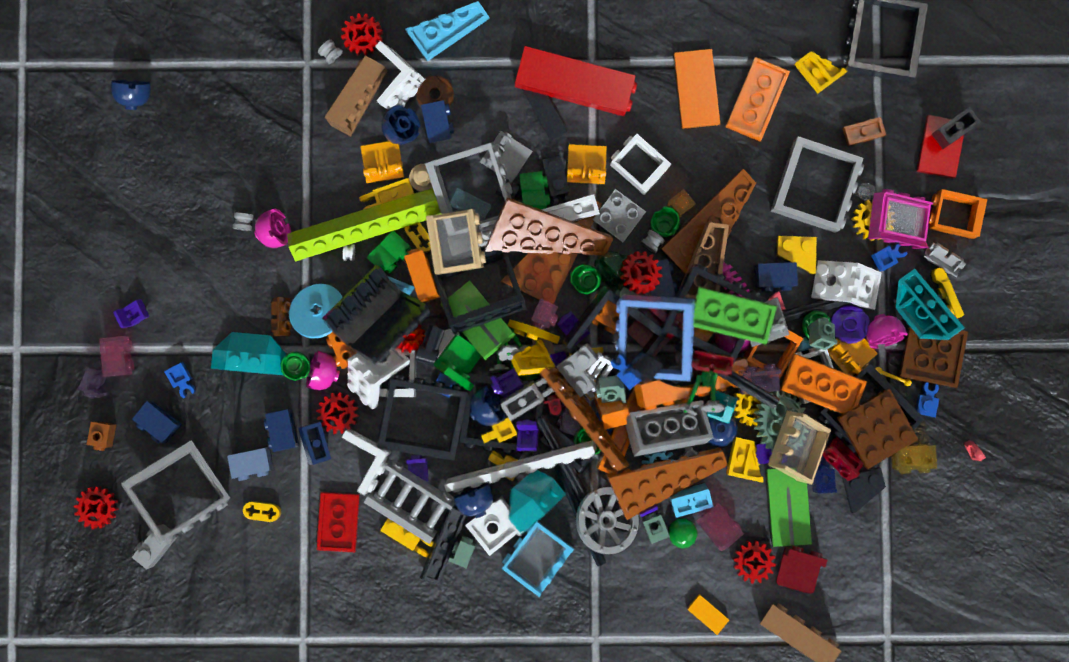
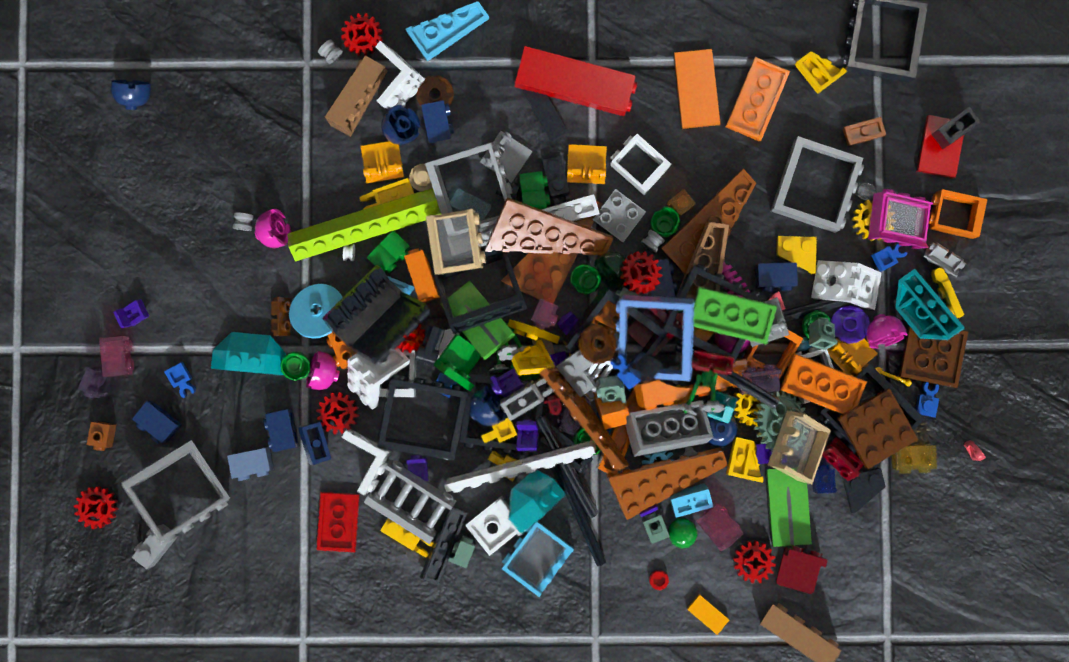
(262, 507): yellow beam -> none
(415, 239): yellow beam -> none
(475, 501): dark blue cylinder -> none
(588, 348): none -> reddish brown tile
(610, 523): light grey wheel -> none
(658, 579): none -> red tile

